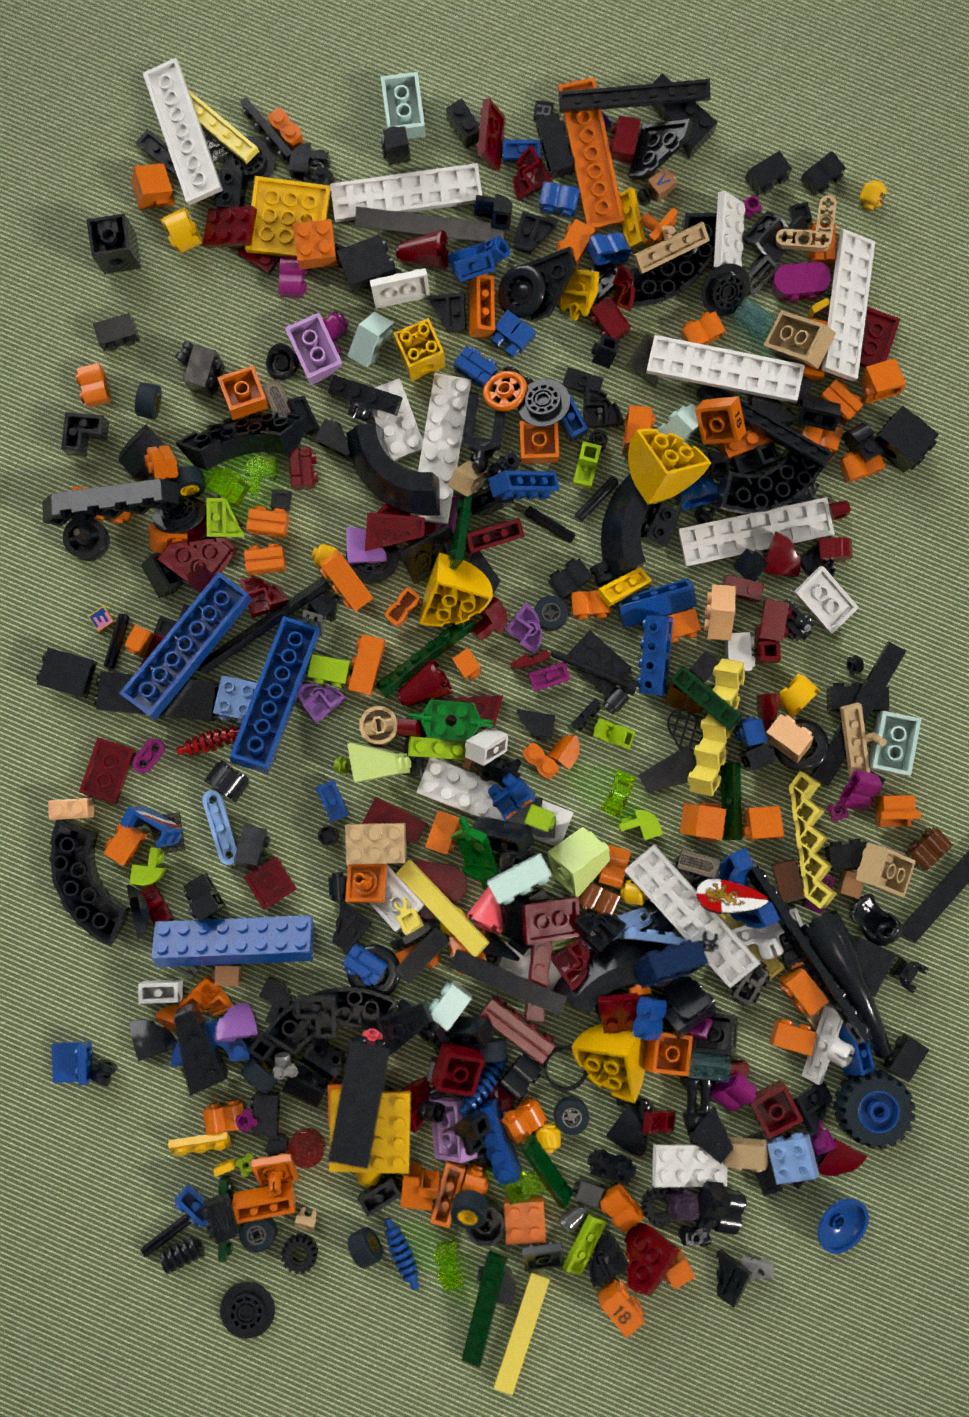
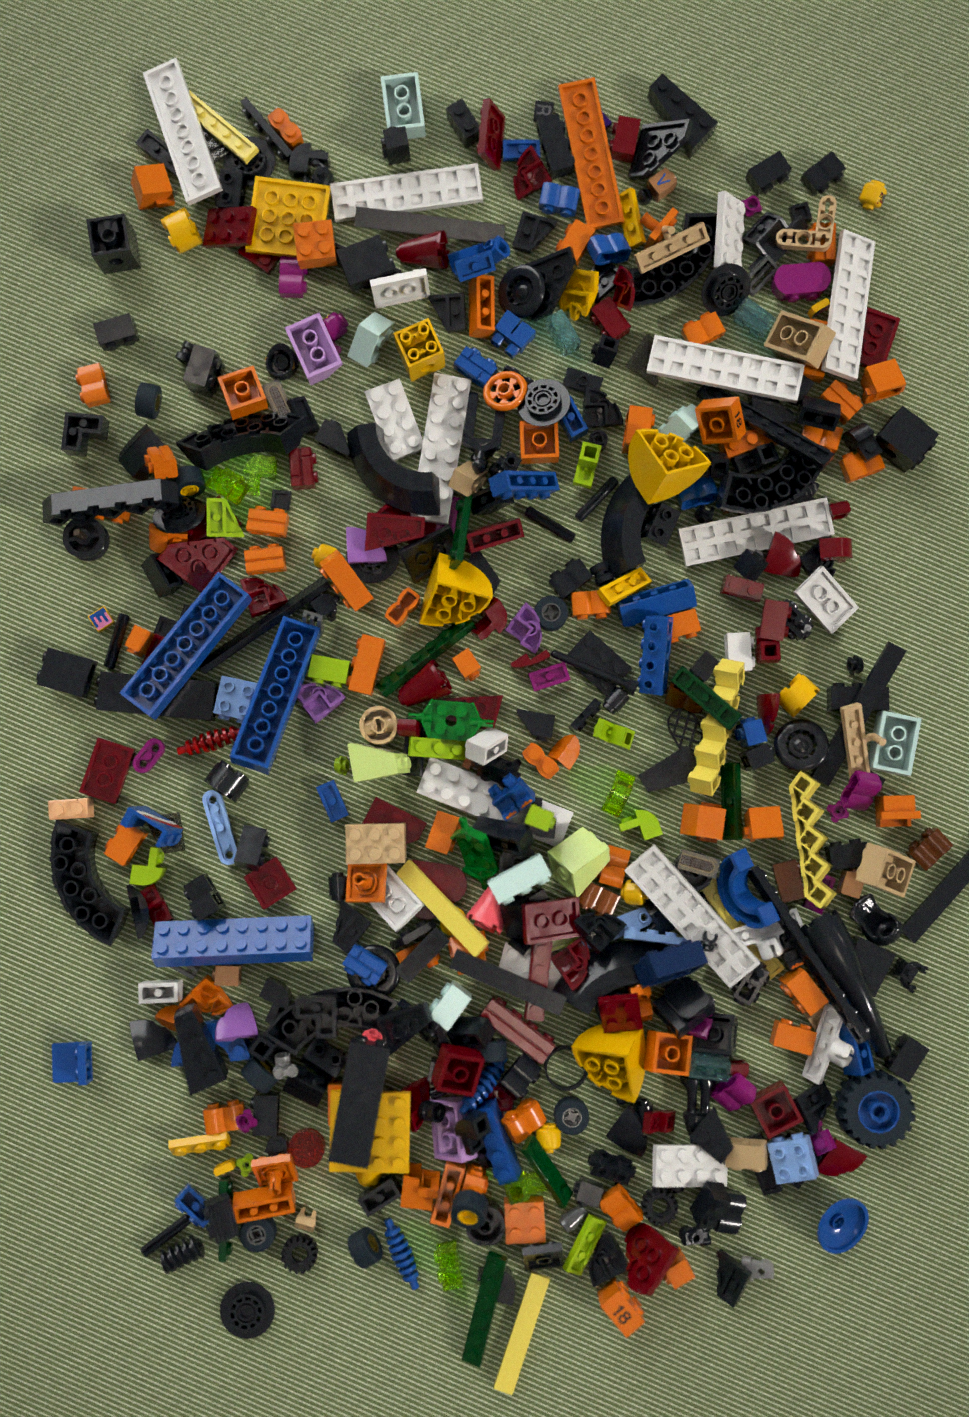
(104, 1072): black wheel -> none
(325, 836): black wheel -> none
(364, 398): black plate -> none
(409, 918): light yellow plate -> none
(496, 208): black brick -> none
(499, 949): black piece -> none
(562, 332): none -> clear light blue brick
(634, 96): black tile -> none
(649, 1018): blue brick -> none
(683, 1205): clear purple brick -> none
(720, 612): light nougat brick -> none
(728, 897): shield -> none
(789, 737): light nougat brick -> none

